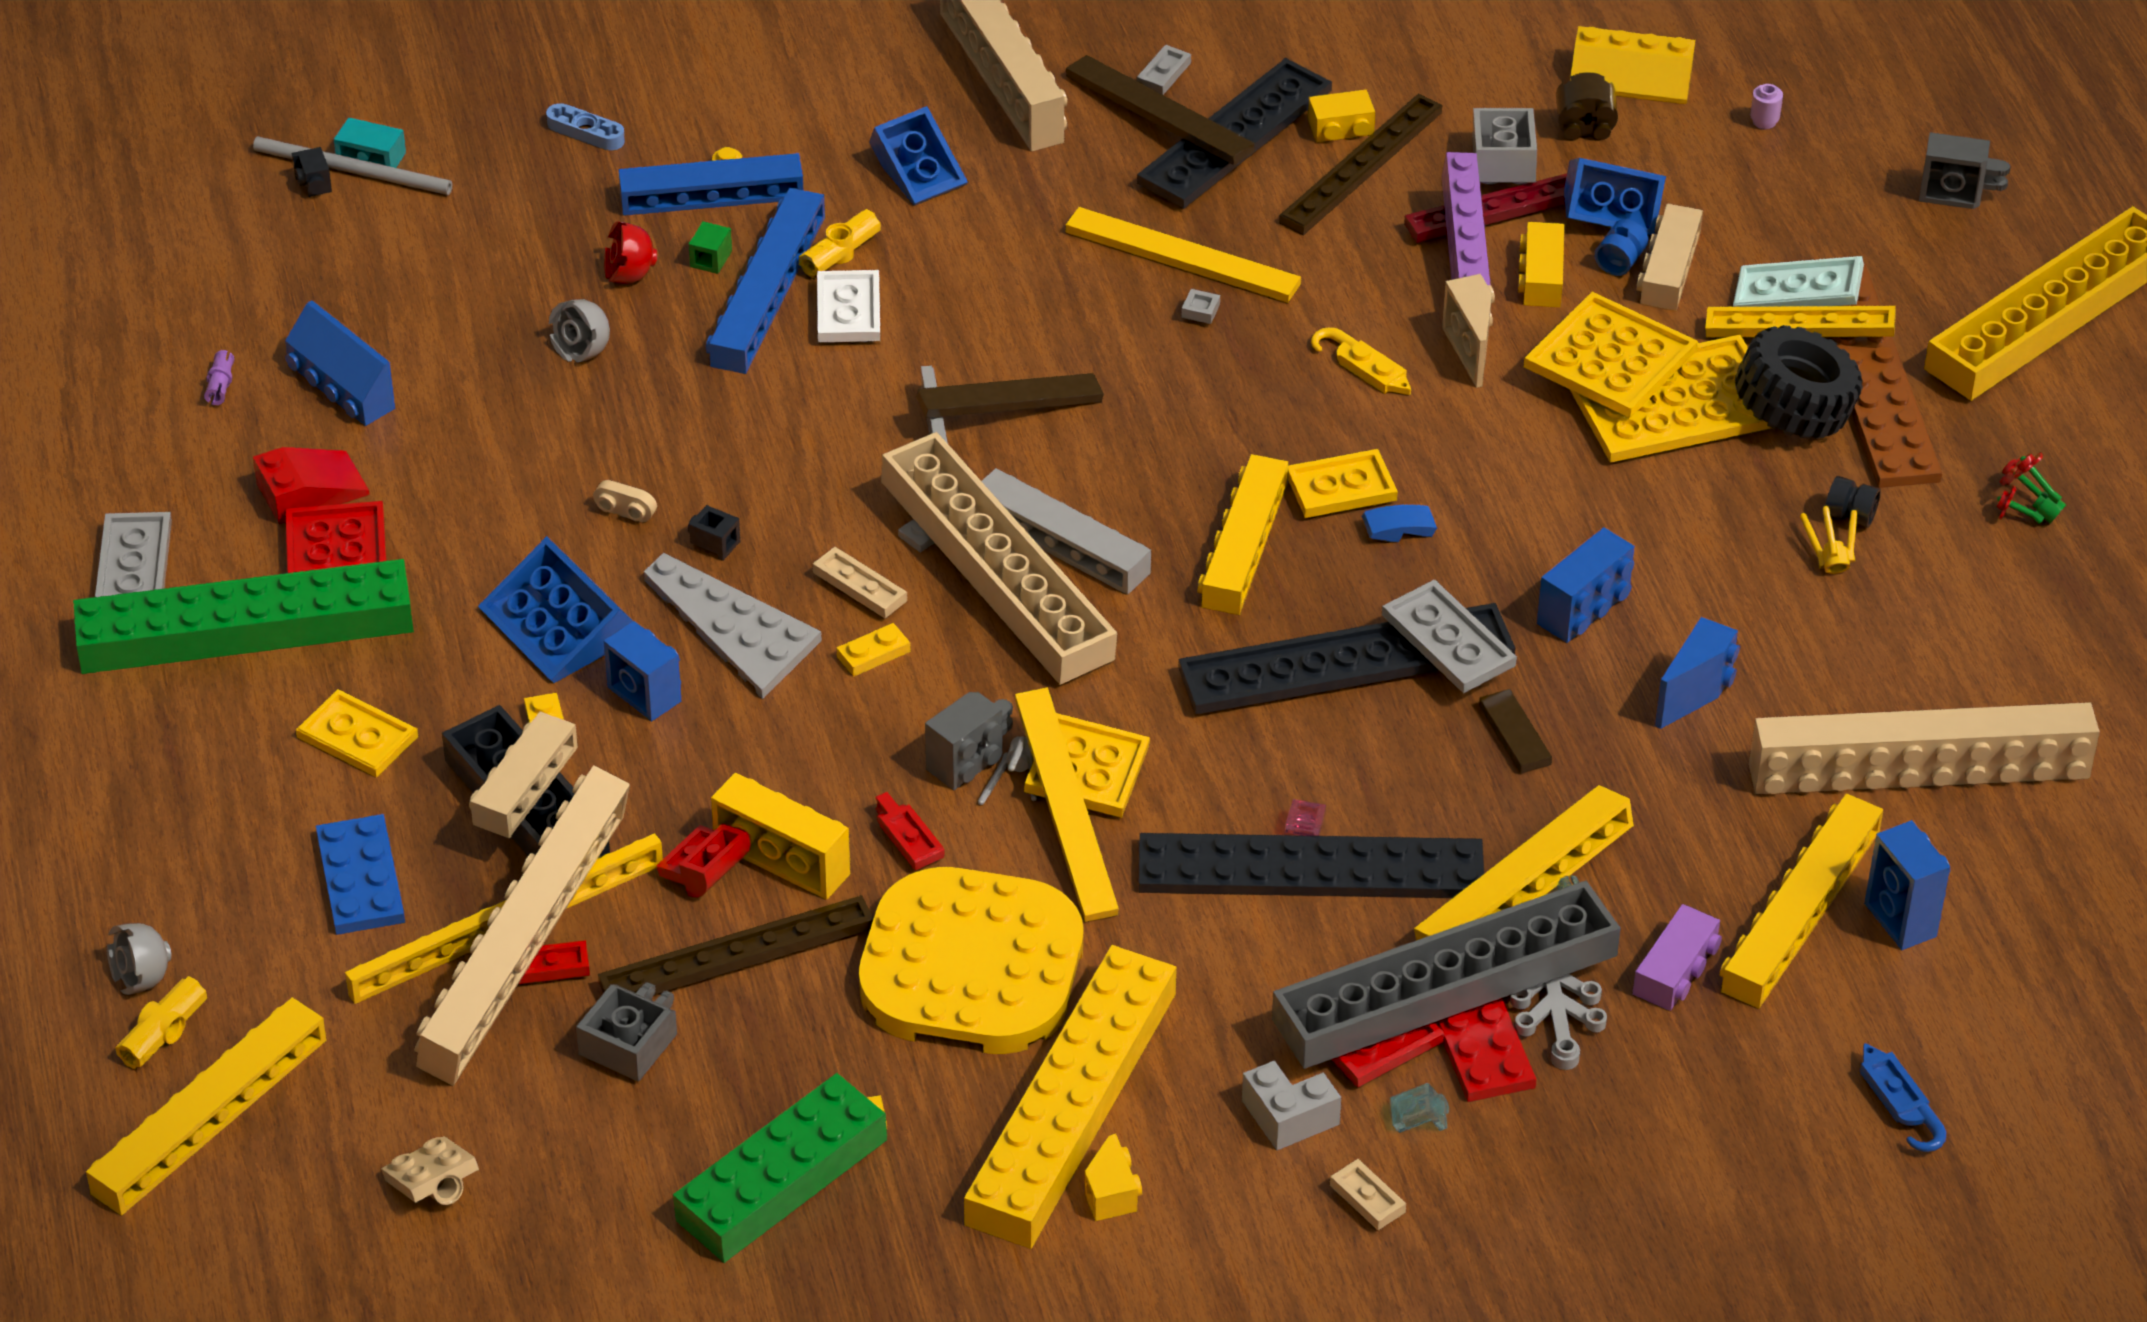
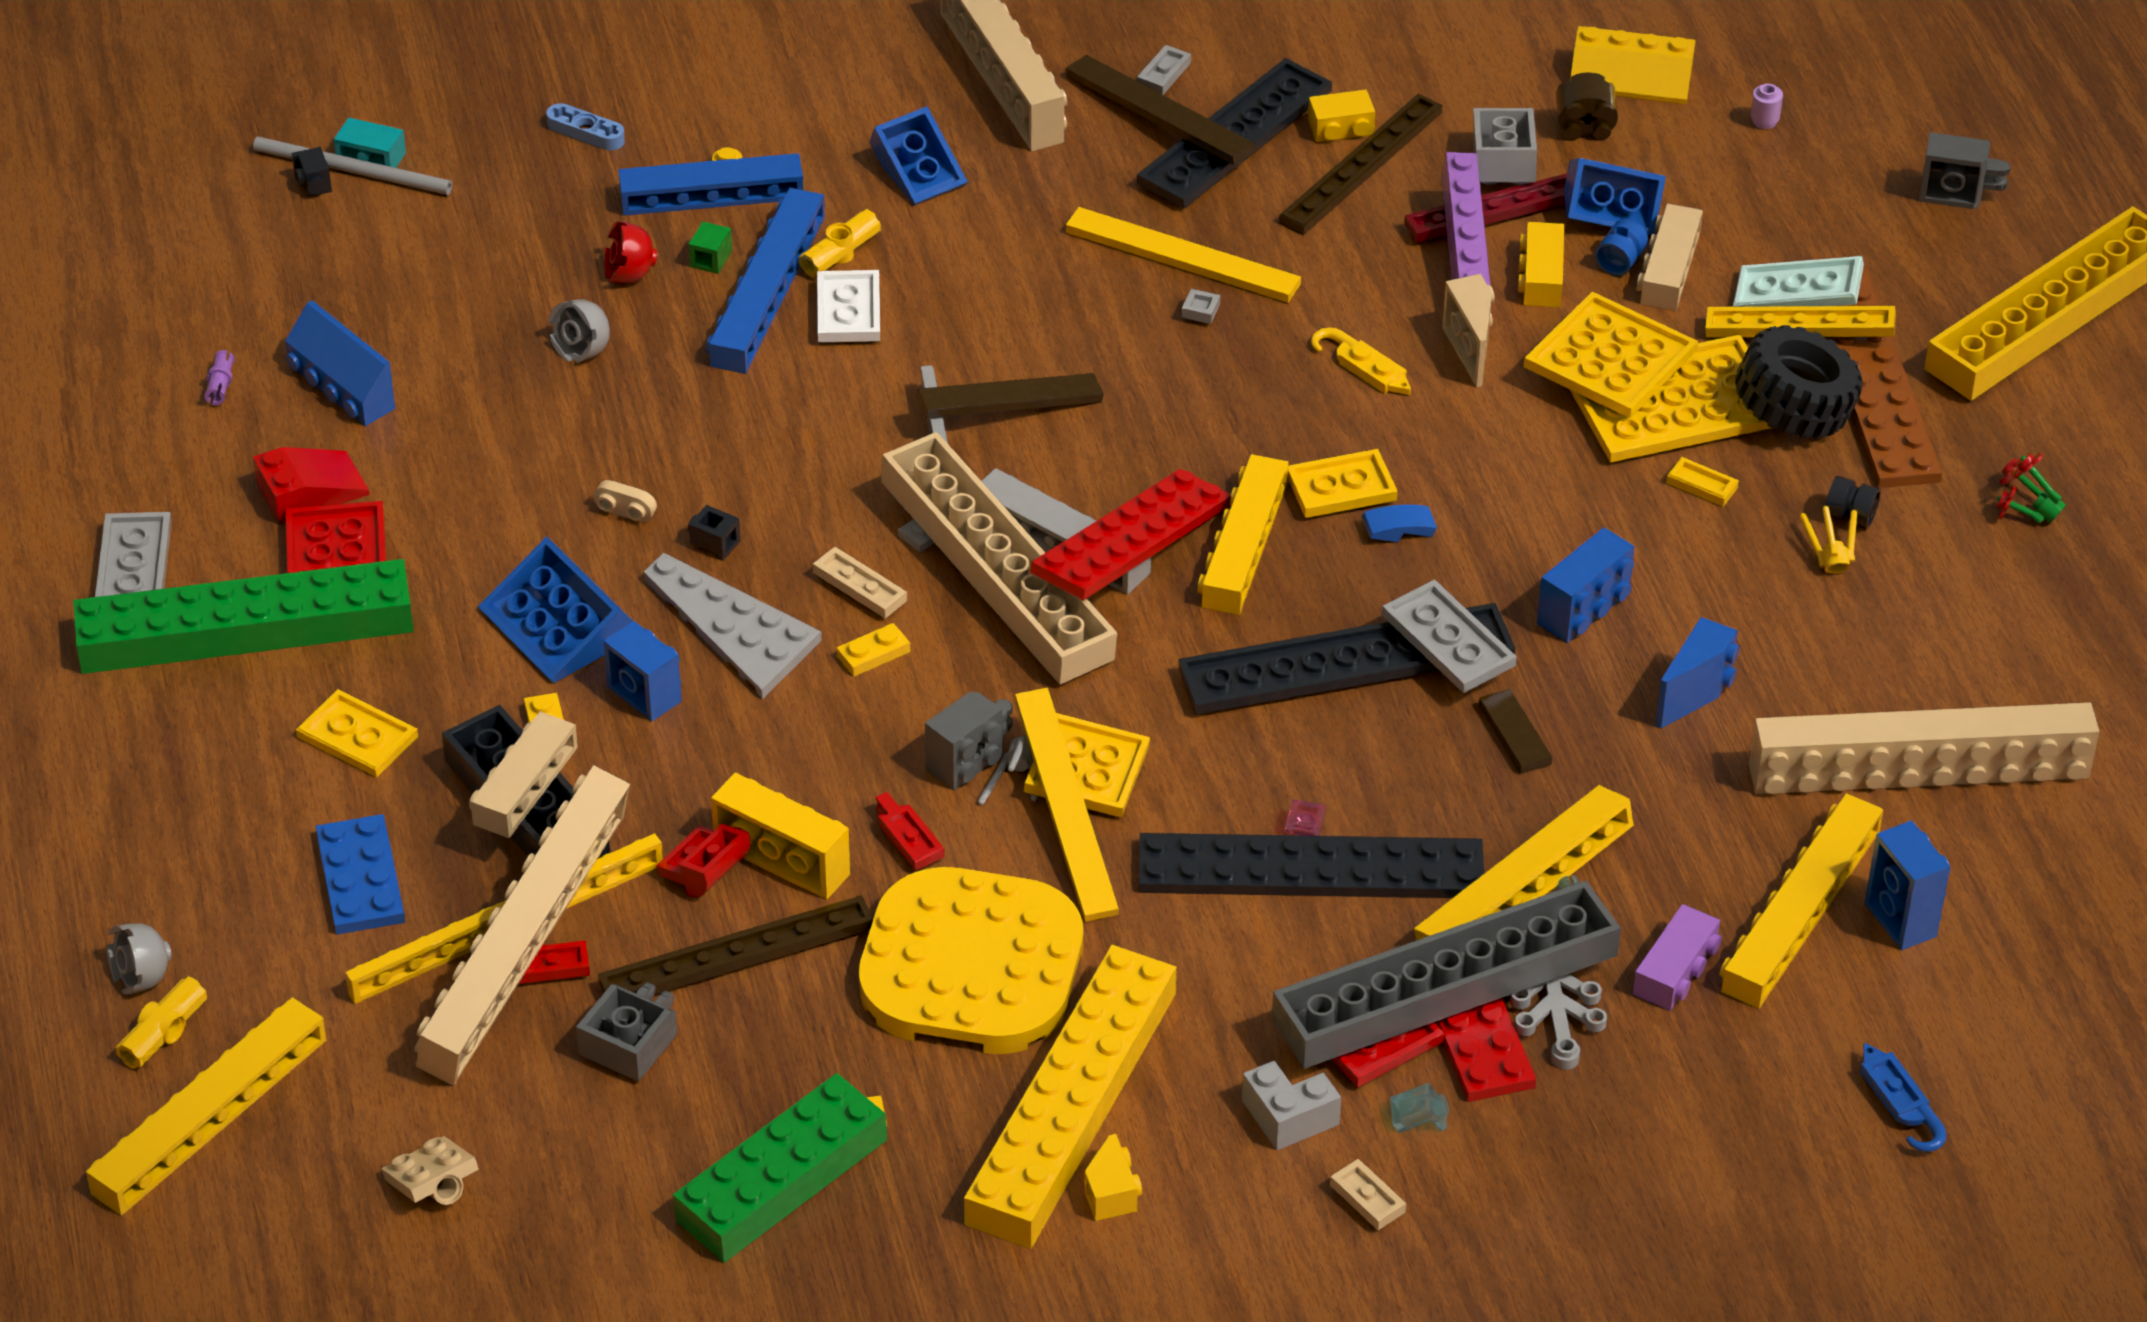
(1130, 534): none -> red plate
(1702, 481): none -> yellow tile

